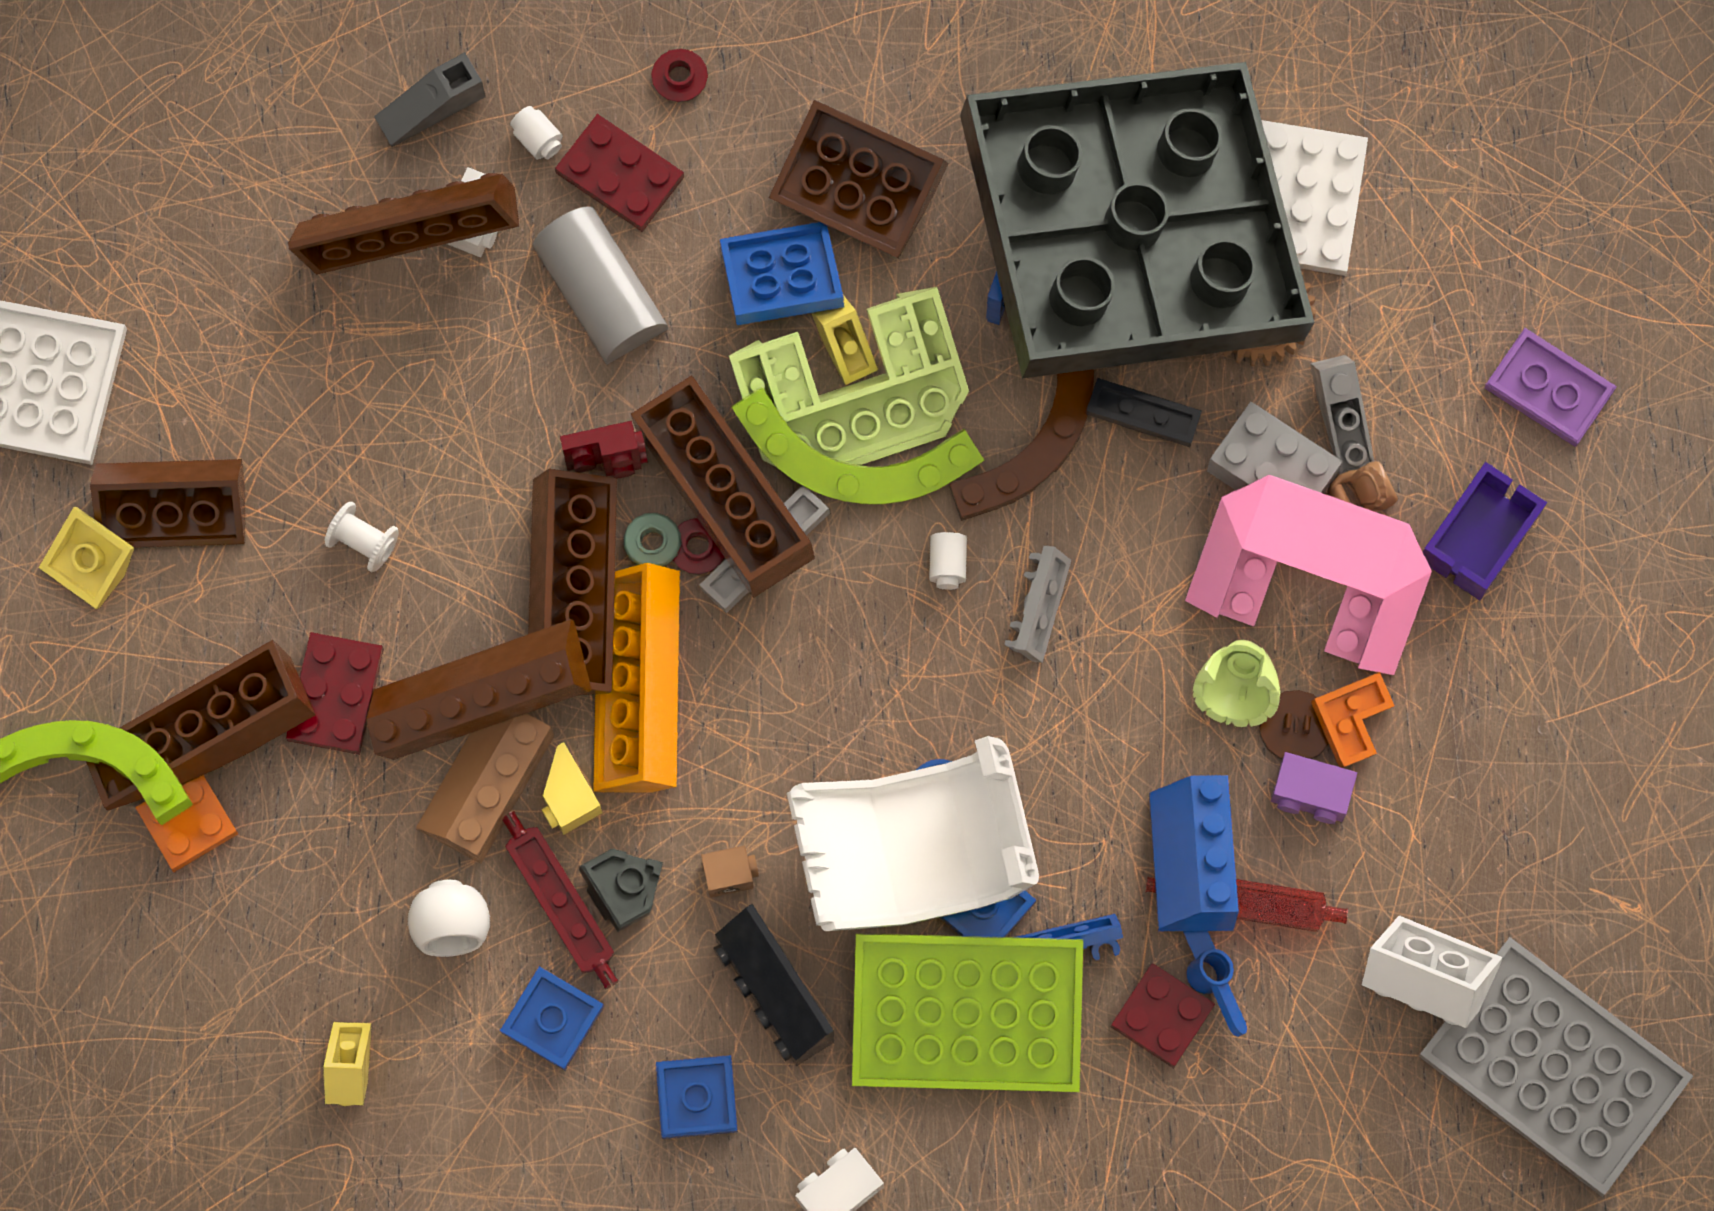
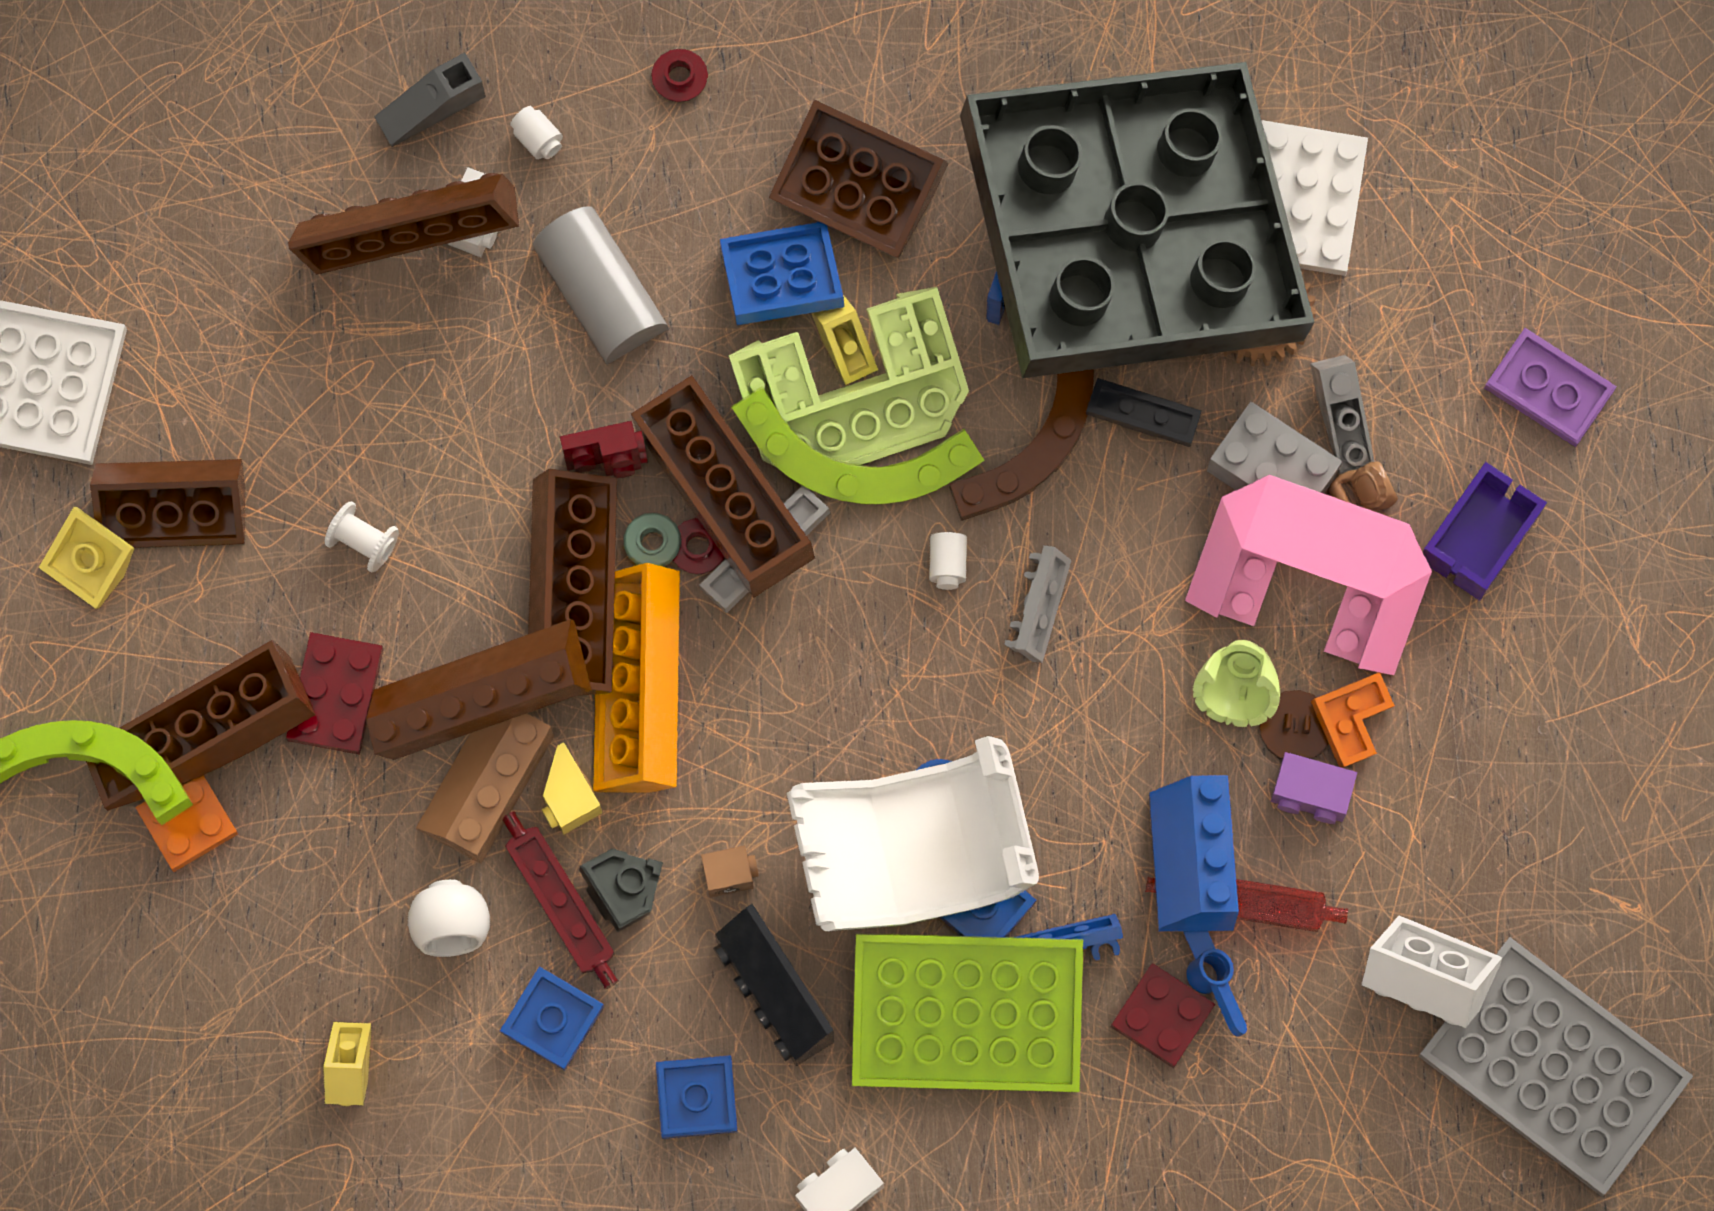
(619, 172): dark red plate -> none

